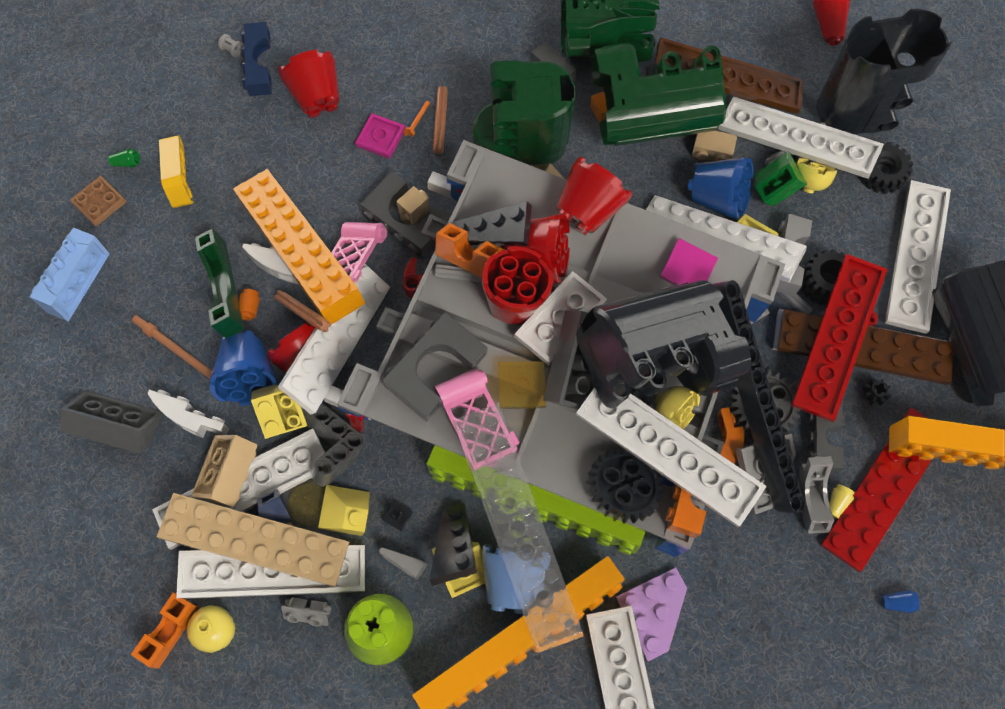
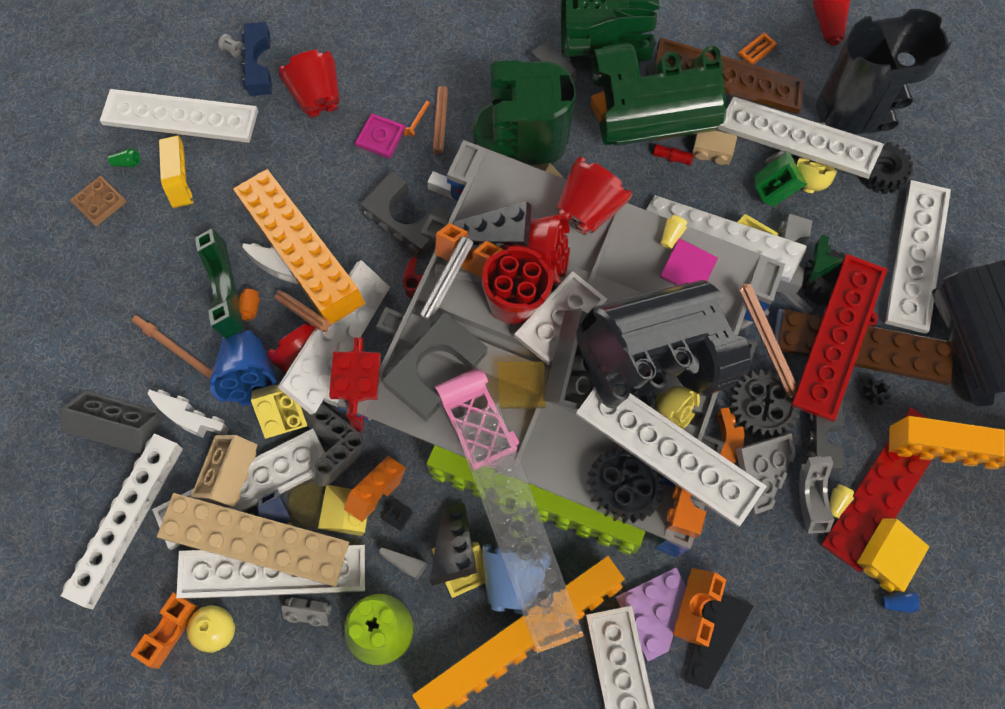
(70, 274): light blue piece -> none
(124, 532): none -> white brick
(179, 115): none -> white plate
(355, 376): none -> red plate
(358, 235): bright pink piece -> none
(380, 481): none -> orange arch
(413, 206): tan brick -> none
(446, 278): none -> light grey axle
(673, 154): none -> red pin
(673, 230): none -> light yellow cone
(700, 588): none -> orange arch
(723, 186): blue cone -> none
(728, 619): none -> black wing
(747, 58): none -> orange tile
(761, 409): black beam -> none
(768, 339): none -> nougat axle
(821, 261): none -> dark green slope
(893, 555): none -> yellow brick

